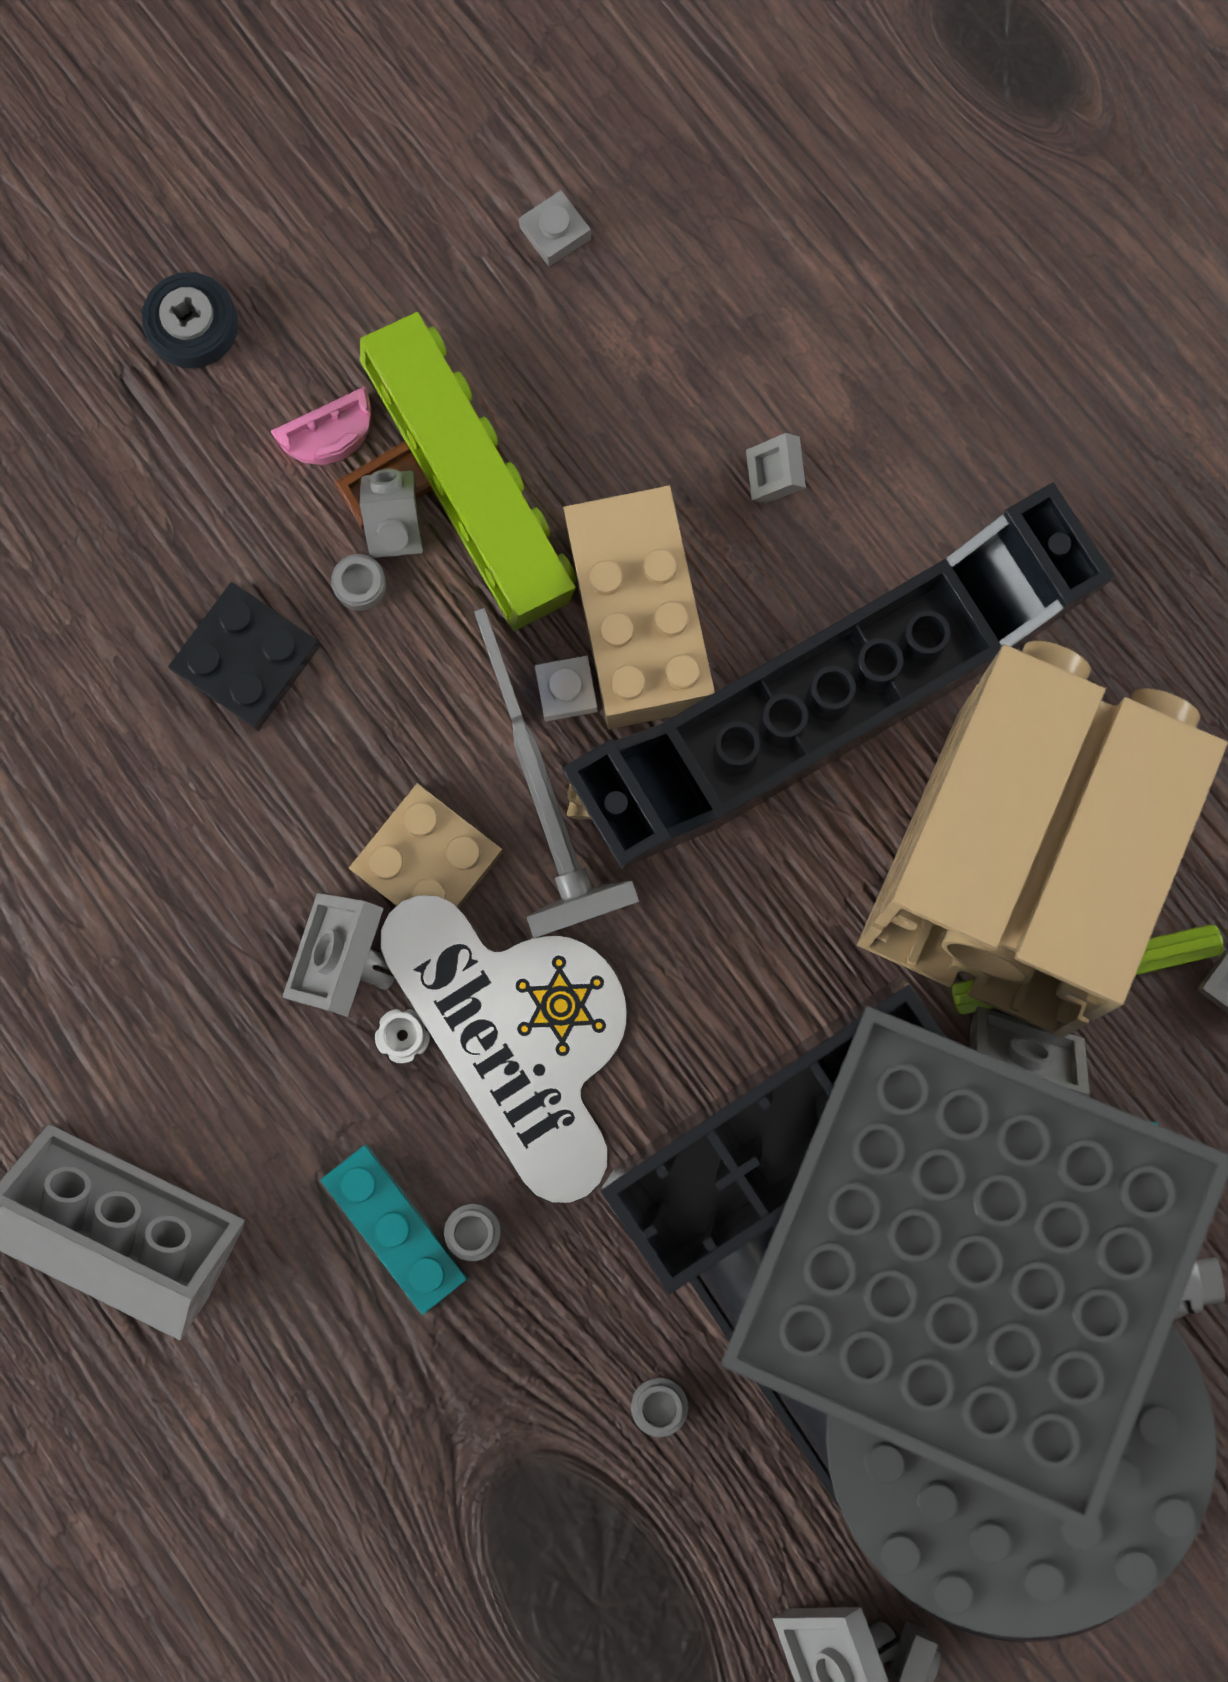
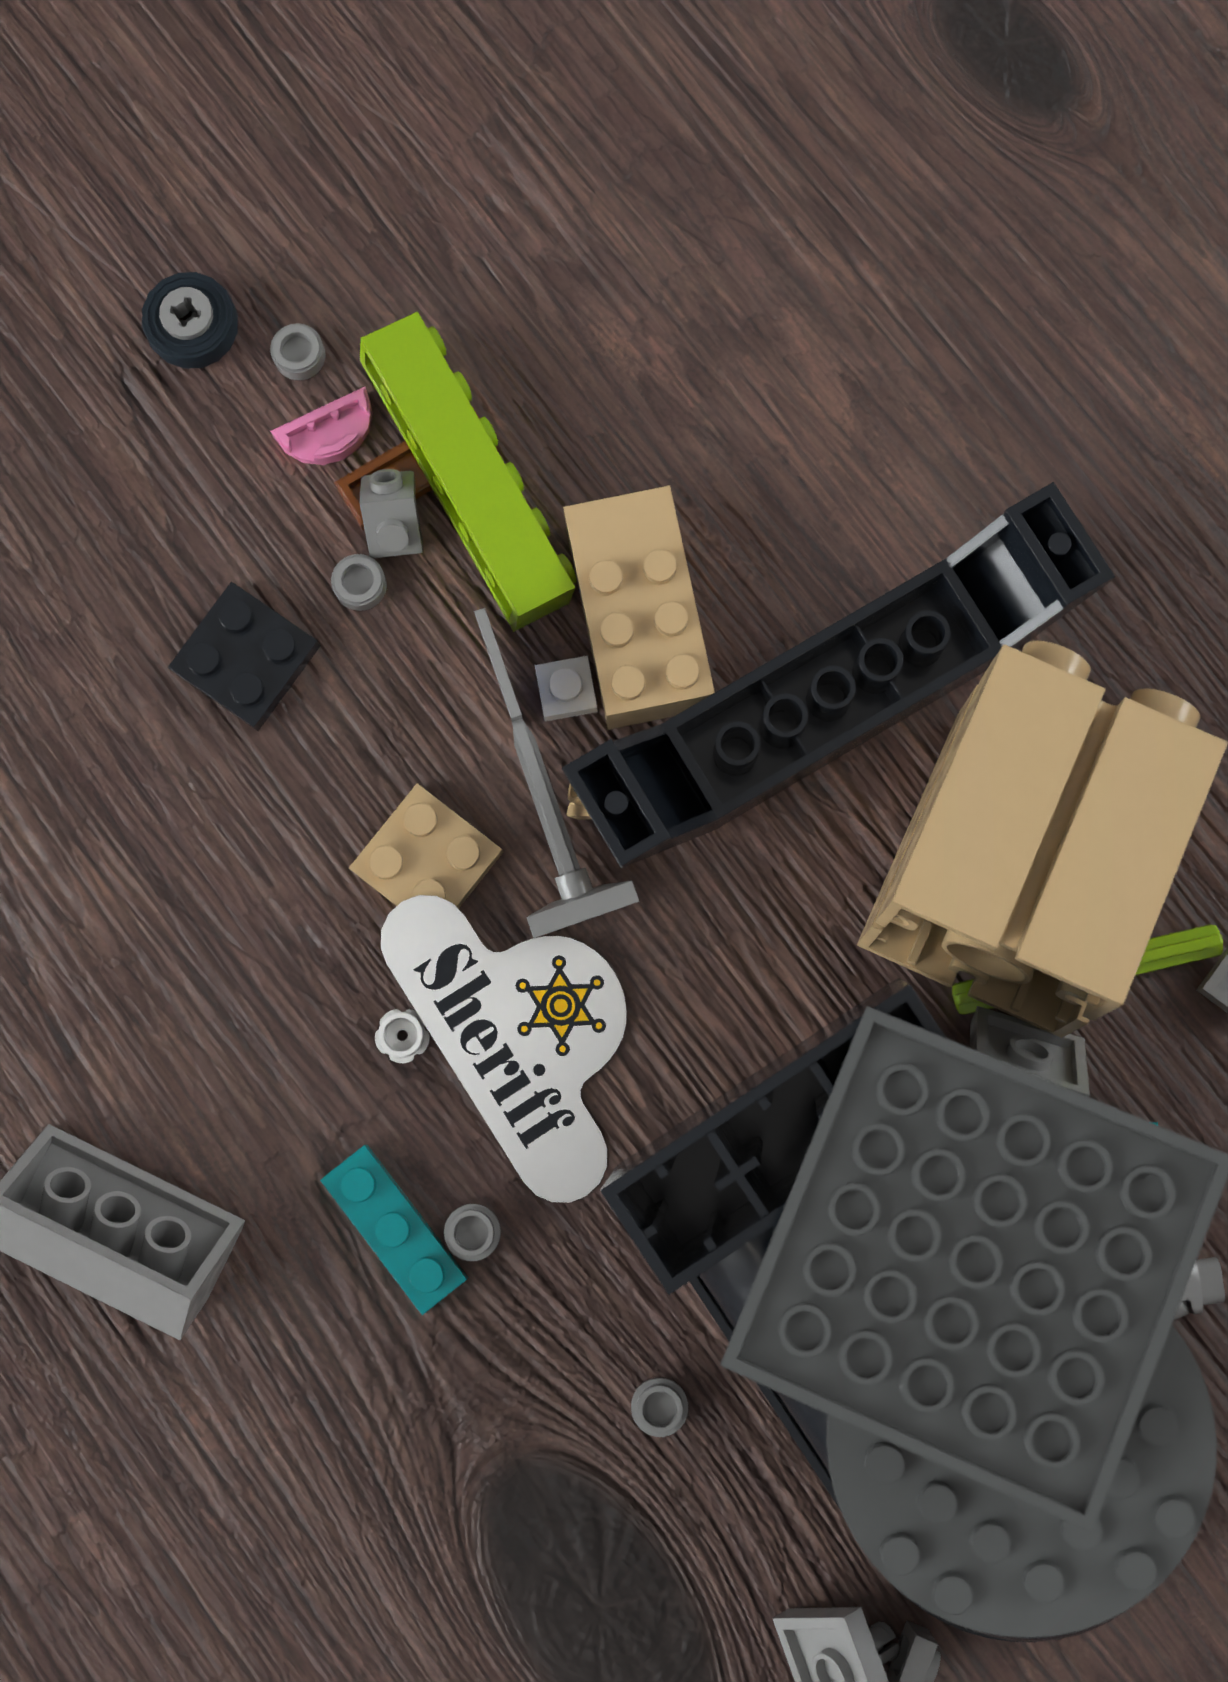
(297, 351): none -> light grey tile
(337, 954): light grey tile -> none
(555, 228): light grey plate -> none
(775, 468): light grey plate -> none

